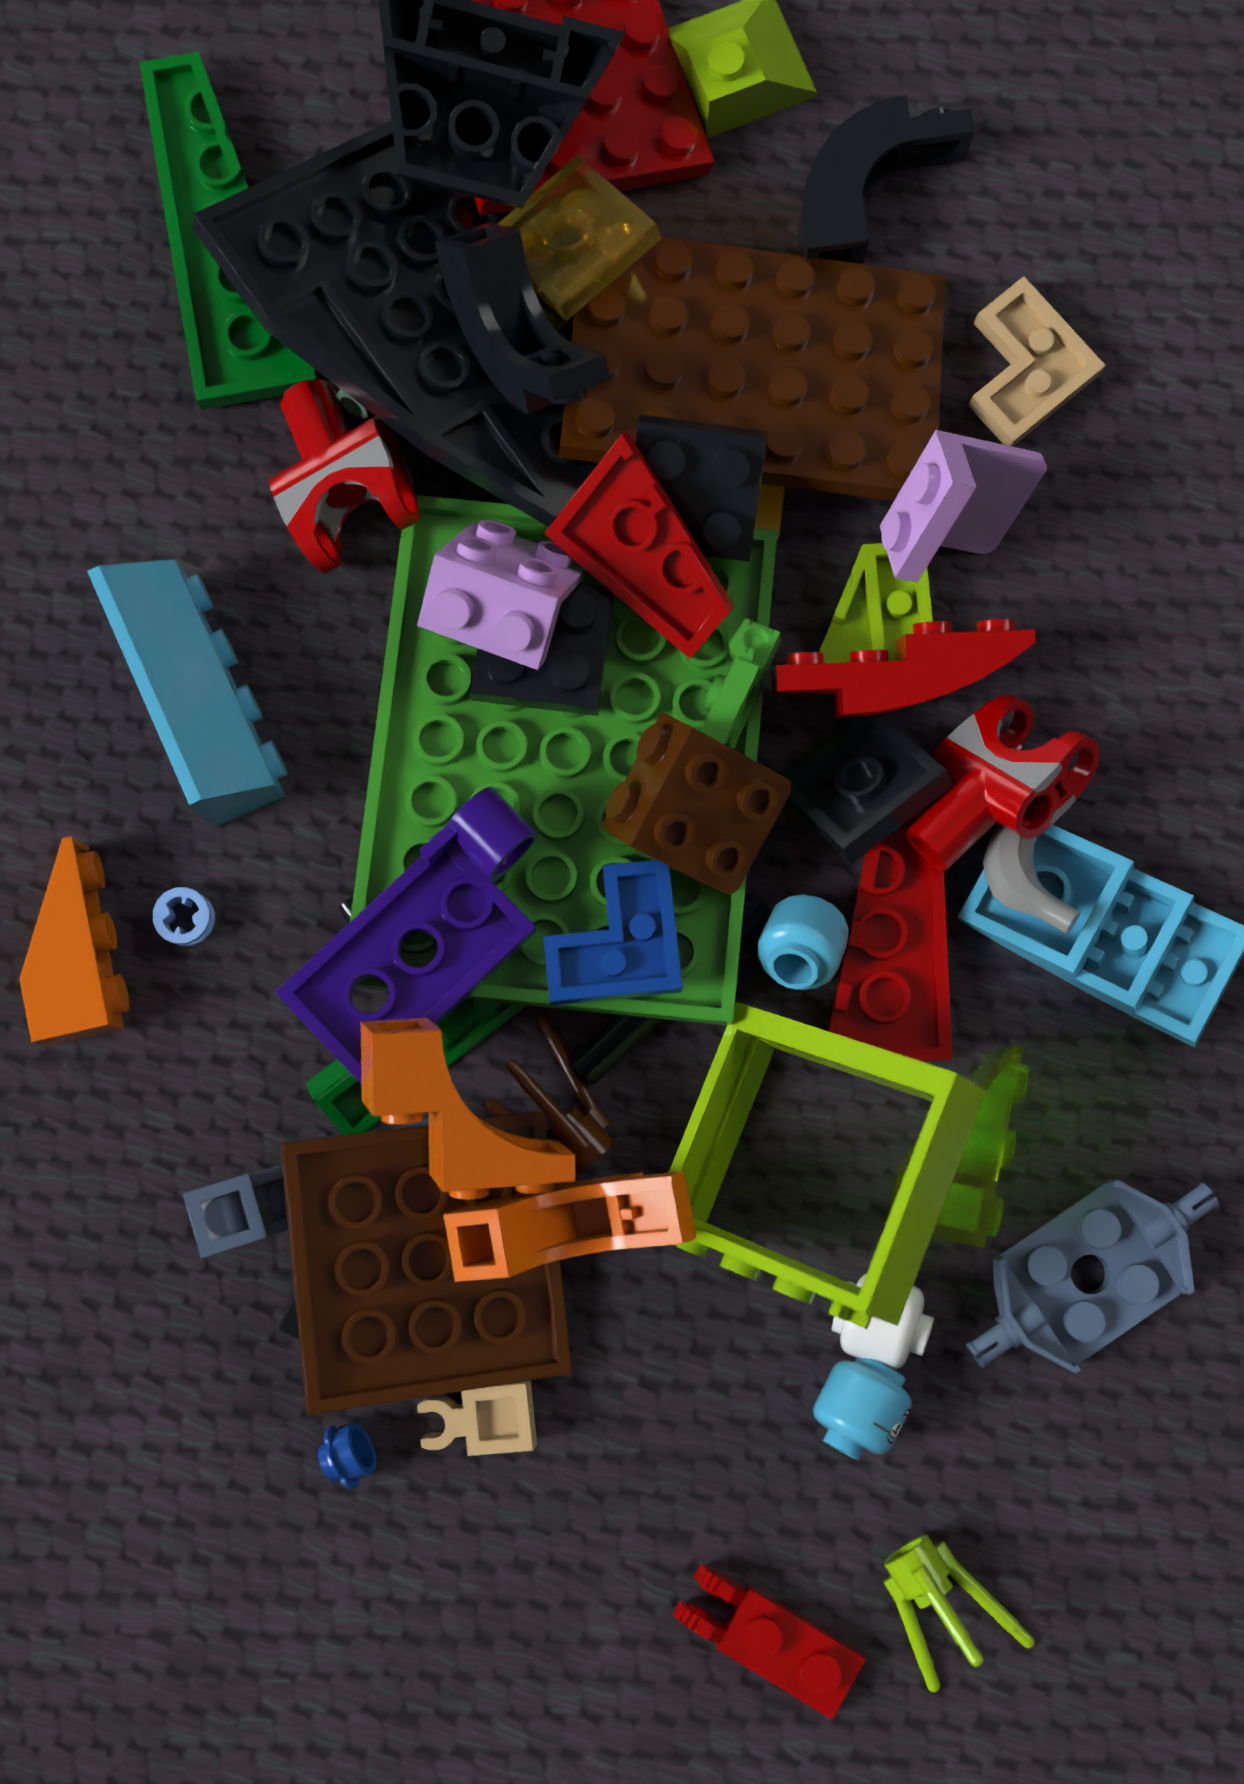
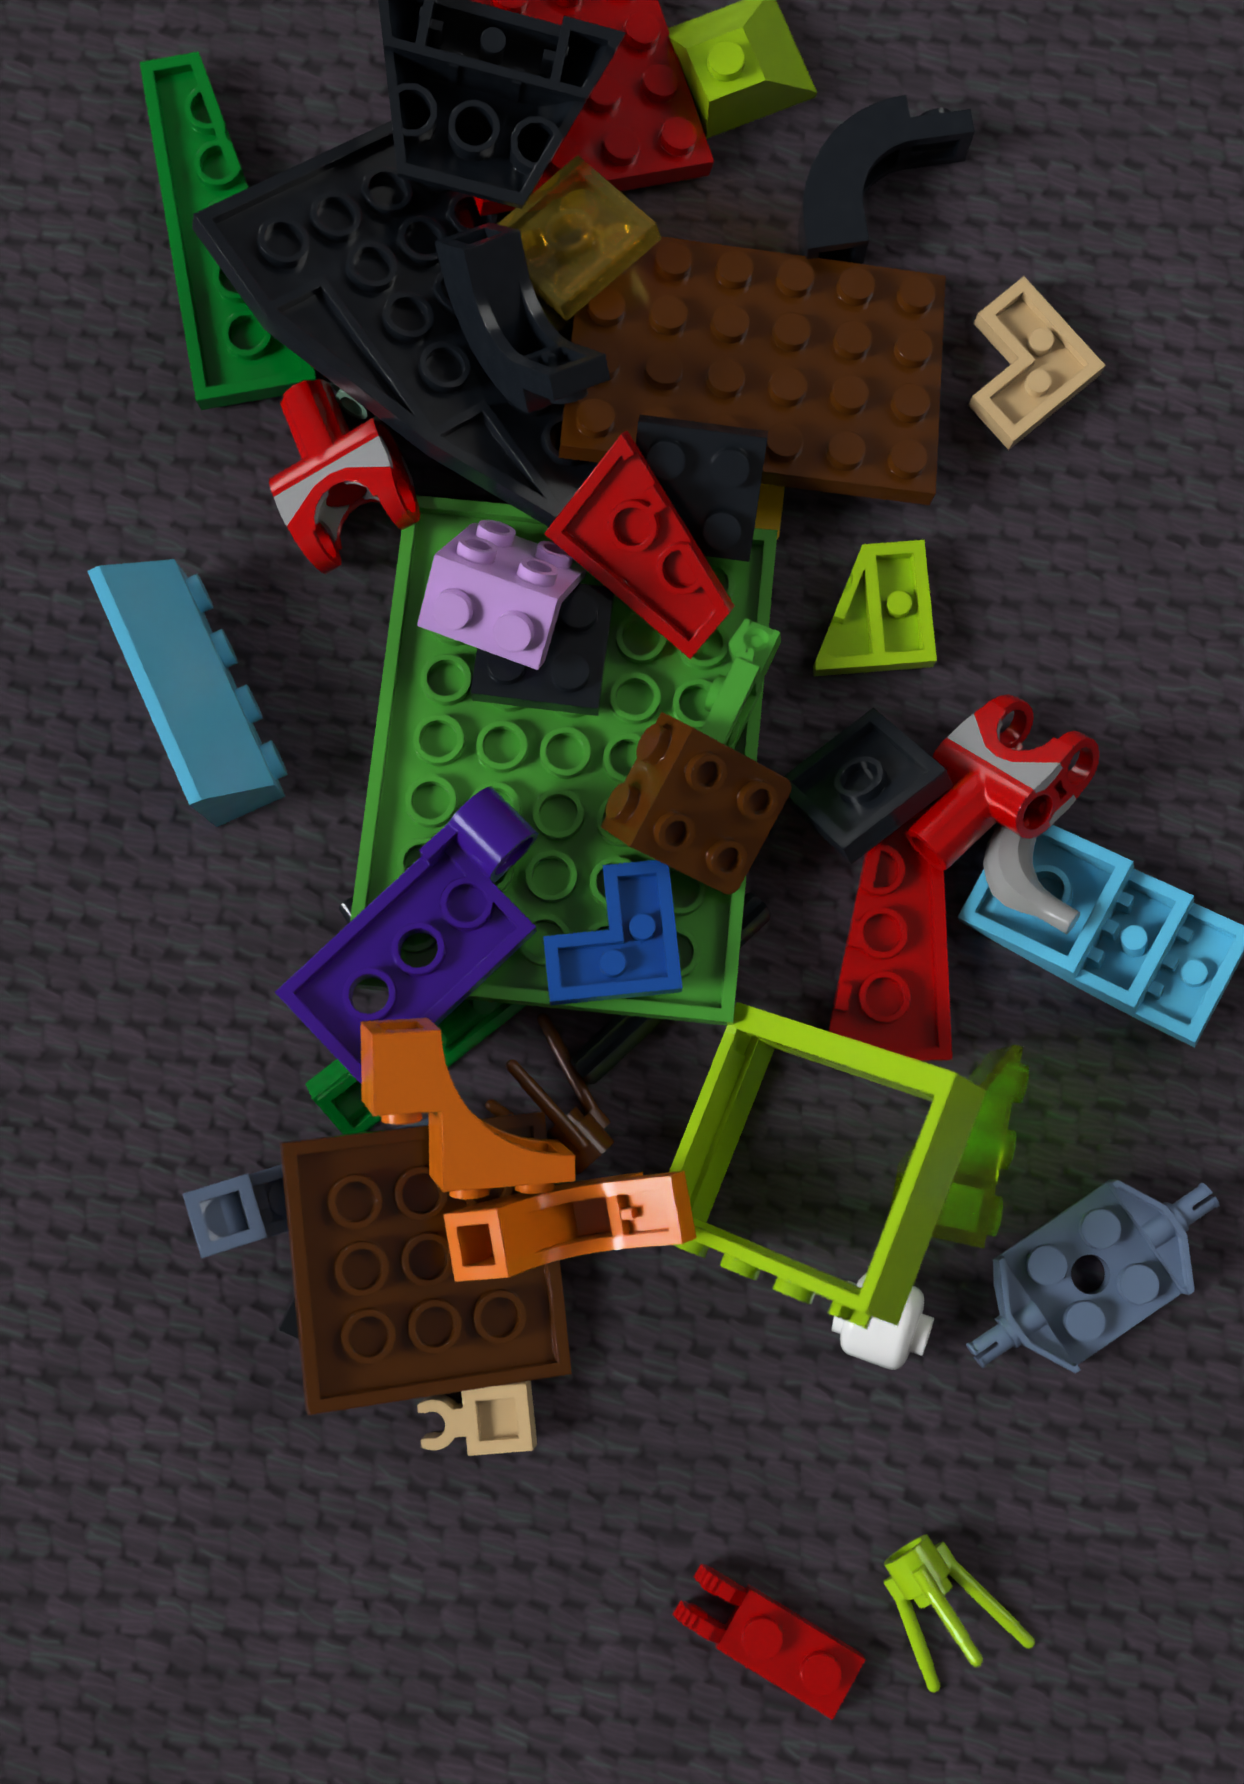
(68, 964): orange slope -> none
(164, 914): light blue bush -> none
(347, 1454): blue plate -> none
(803, 942): medium azure head -> none
(862, 1407): medium azure head -> none
(925, 668): red slope -> none
(959, 499): lavender bracket -> none

